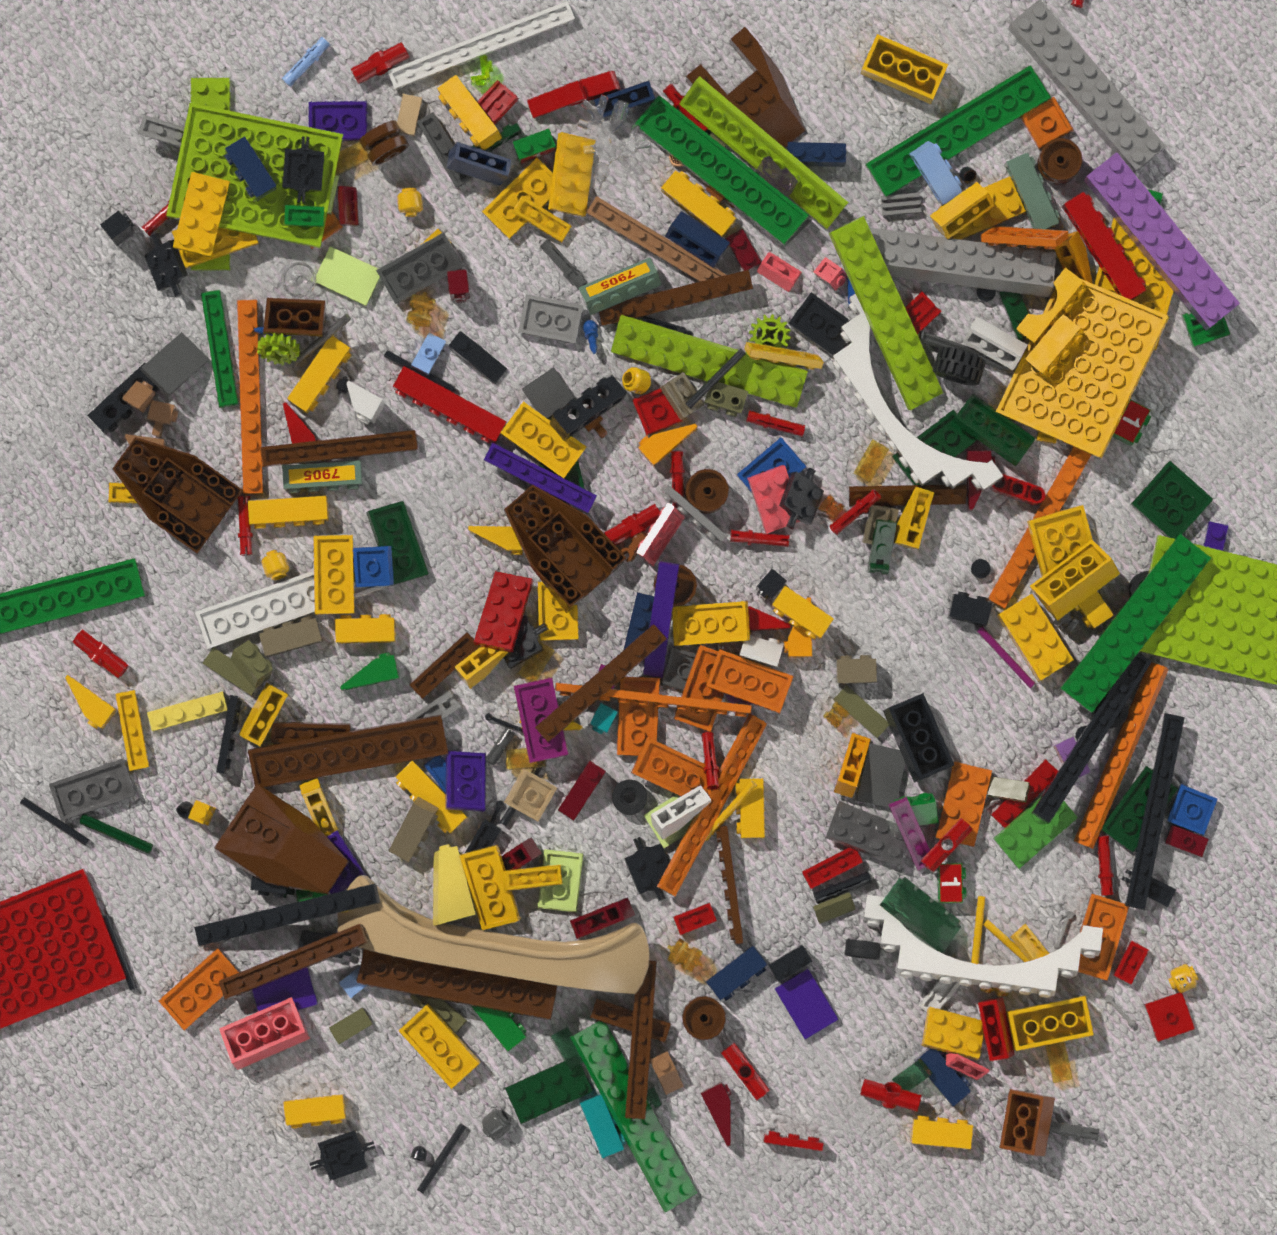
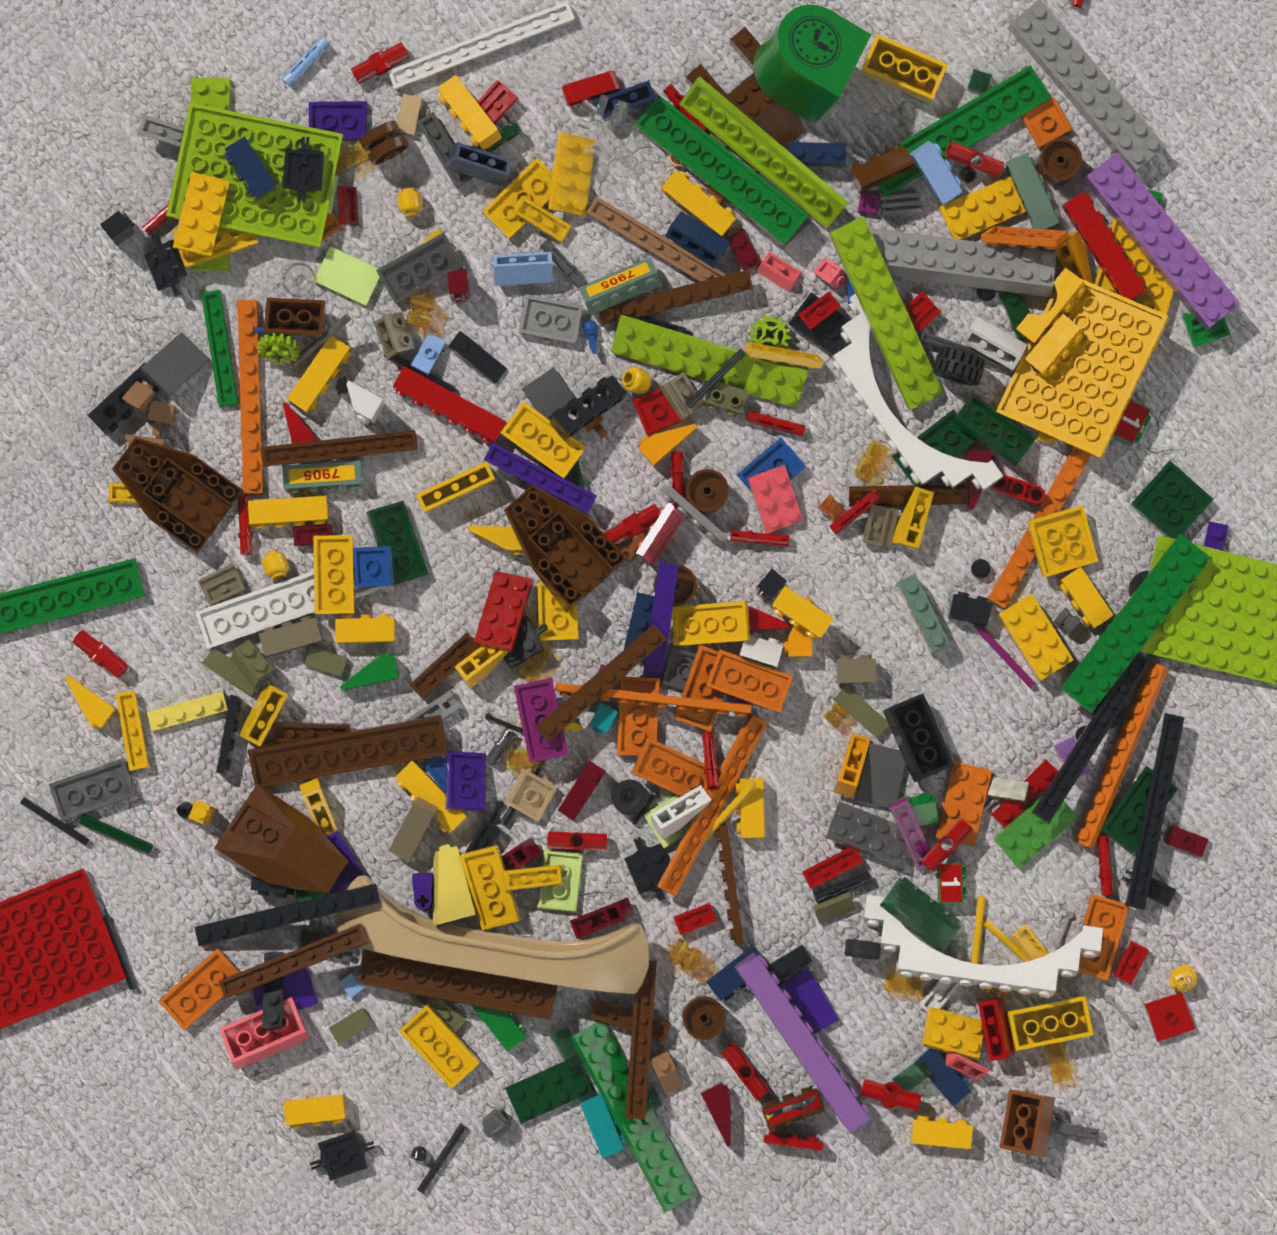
(221, 585): none -> dark tan plate
(273, 1000): none -> black plate
(304, 216): green plate -> none
(304, 534): none -> dark red plate
(326, 661): none -> olive tile
(394, 335): none -> dark tan brick
(423, 886): none -> dark purple piece
(455, 487): none -> yellow brick
(486, 67): clear neon green bracket -> none
(523, 268): none -> light blue brick
(534, 146): green brick -> none
(556, 99): red tile -> none
(563, 840): none -> red piece
(655, 795): none -> black hinge
(778, 178): slope -> none
(792, 1108): none -> wedge
(801, 498): black plate -> none
(801, 1042): none -> medium lavender brick
(809, 60): none -> green brick
(819, 310): none -> red plate
(868, 203): none -> magenta tile
(881, 168): none -> reddish brown slope
(882, 546): plate -> none
(900, 984): none -> clear yellow plate
(922, 613): none -> sand green brick
(962, 210): yellow brick -> none
(979, 81): none -> clear green plate
(984, 164): none -> red piece
(1075, 579): yellow slope -> none
(1192, 809): blue plate -> none

